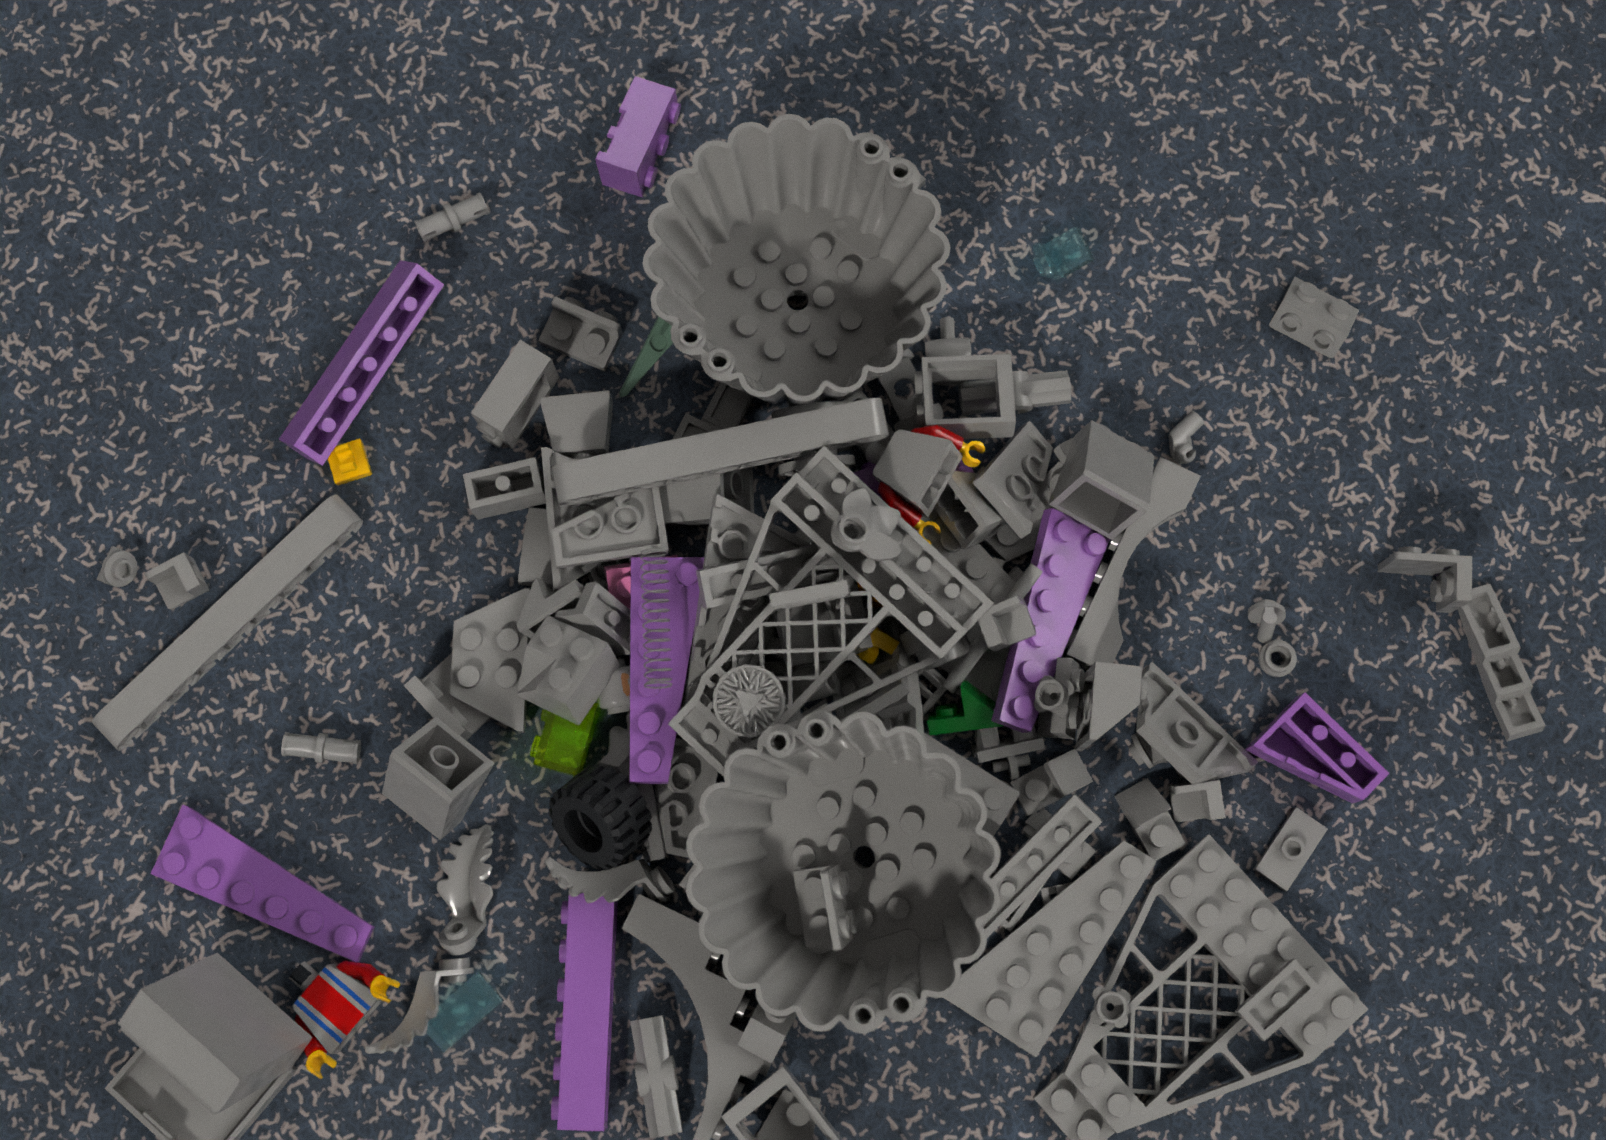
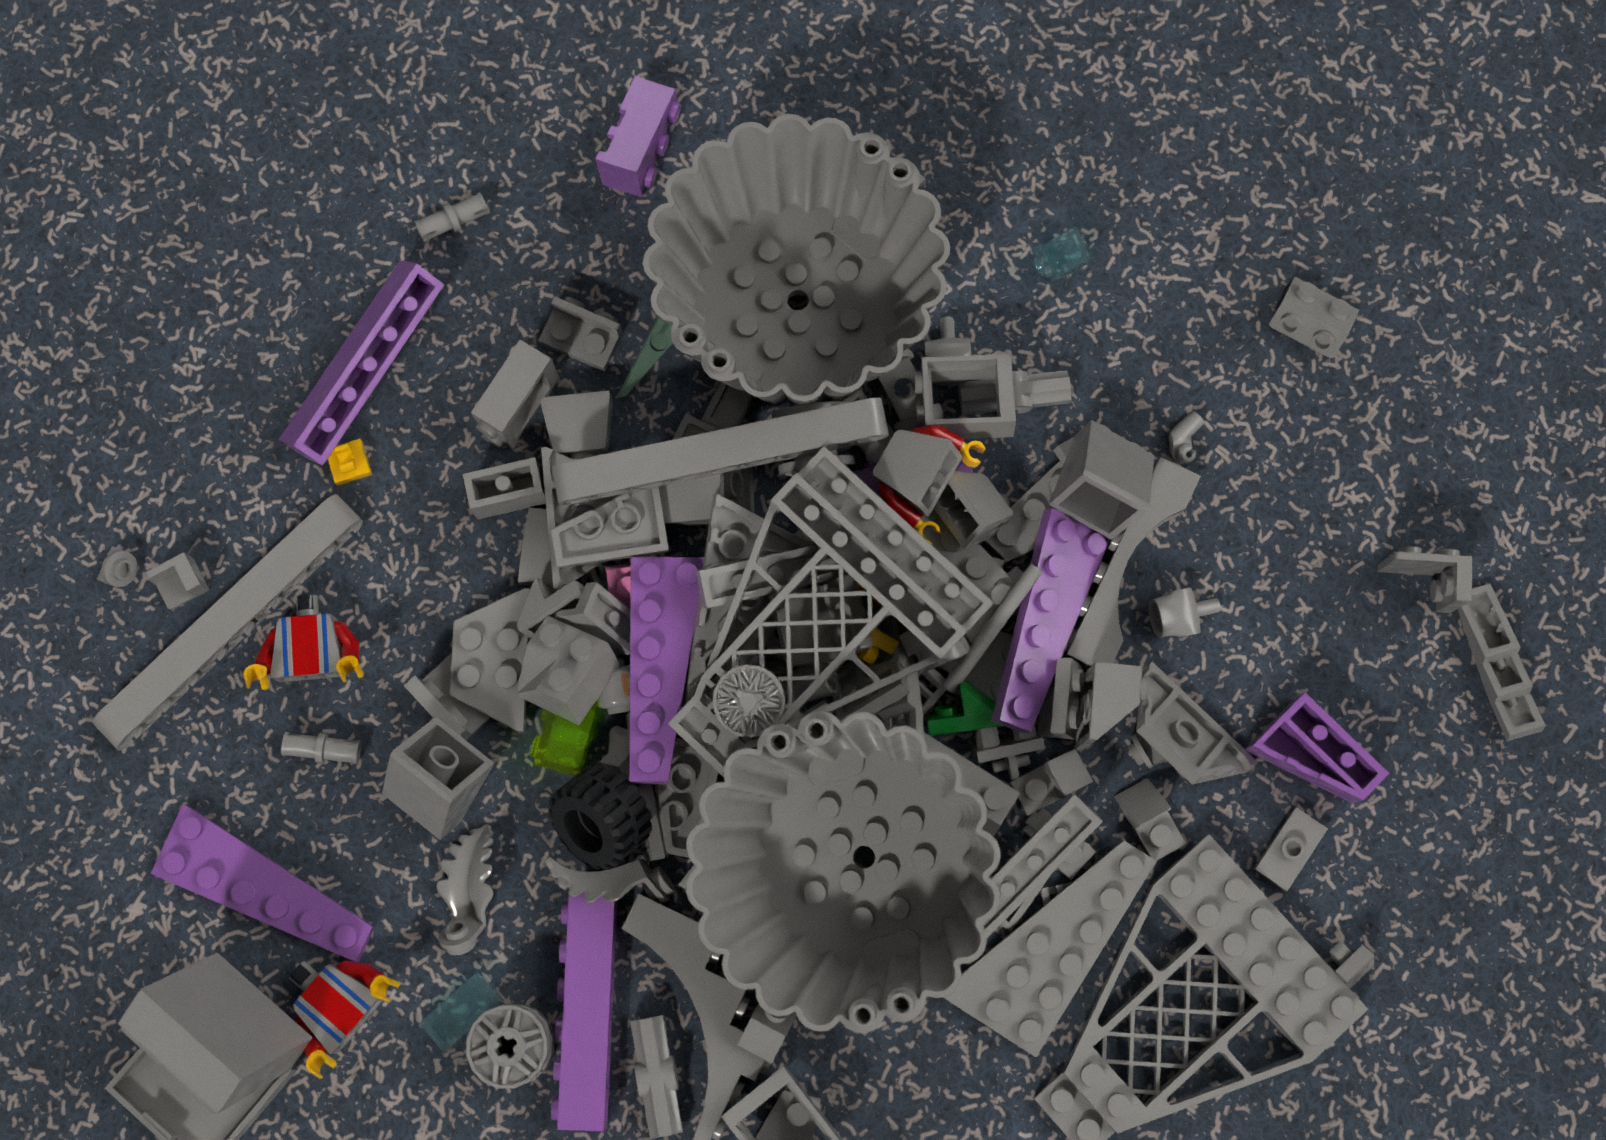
(306, 648): none -> torso
(424, 1005): light grey plant -> none
(533, 1048): none -> light grey wheel
(655, 620): light grey piece -> none
(810, 595): light grey tile -> none
(824, 906): light grey bracket -> none
(870, 525): light grey plate -> none
(1007, 623): light grey panel -> none
(1014, 477): light grey wing -> none
(1044, 692): light grey plate -> none
(1118, 1014): light grey plate -> none
(1179, 613): none -> light grey piece
(1196, 801): light grey panel -> none
(1268, 614): light grey plate -> none
(1278, 999): light grey plate -> none
(1289, 658): light grey plate -> none
(1351, 965): none -> light grey tile

